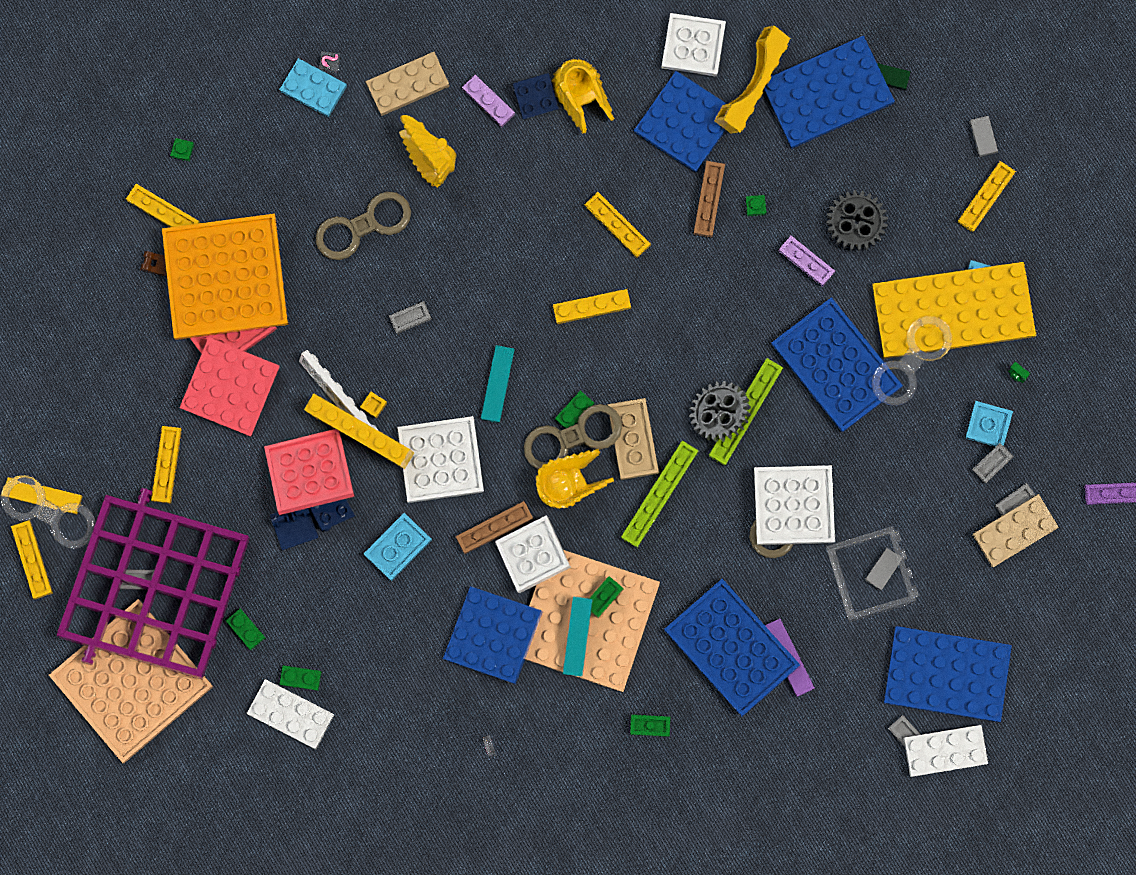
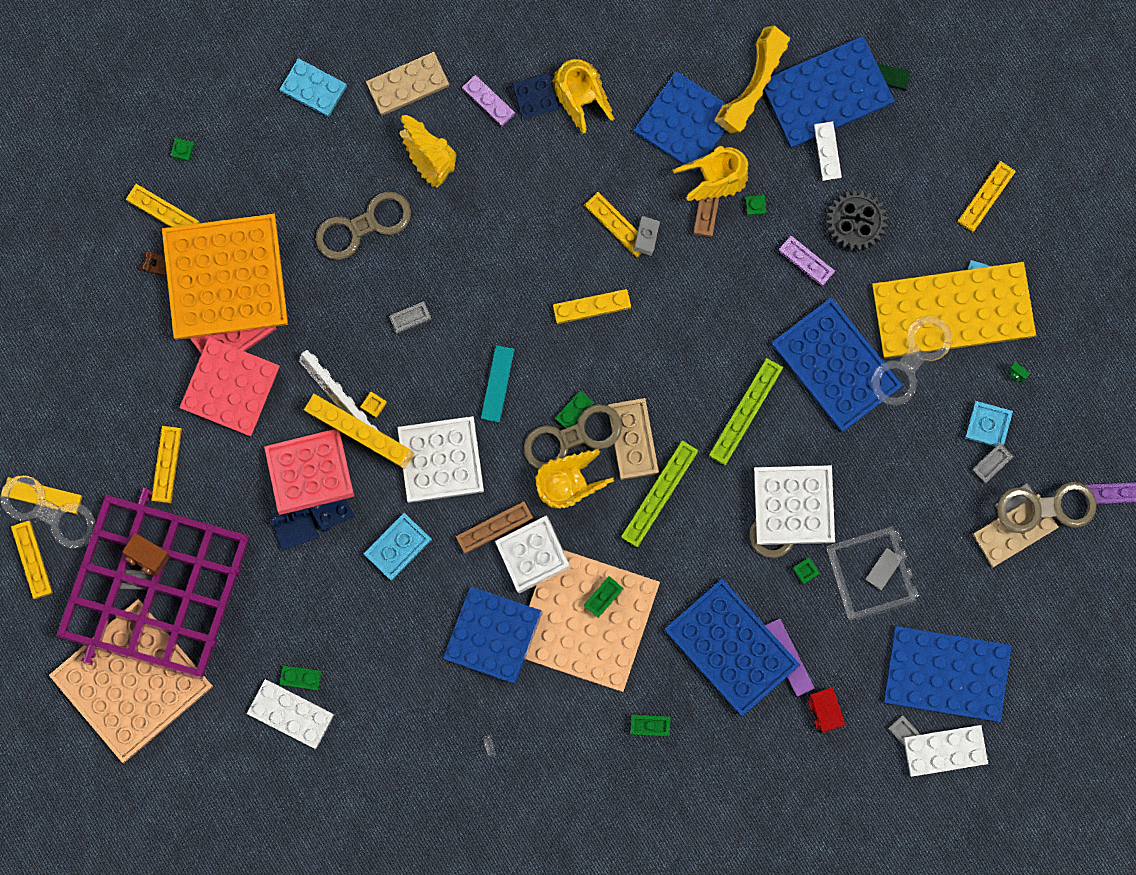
(145, 554): none -> dark orange brick
(245, 629): green plate -> none
(329, 62): clear tile -> none
(577, 636): teal tile -> none
(646, 235): none -> light grey plate
(693, 44): white plate -> none
(724, 173): none -> yellow piece
(724, 395): dark grey gear -> none
(806, 571): none -> green plate
(826, 711): none -> red brick
(827, 151): none -> white plate
(983, 136): light grey tile -> none
(1046, 507): none -> dark tan bar

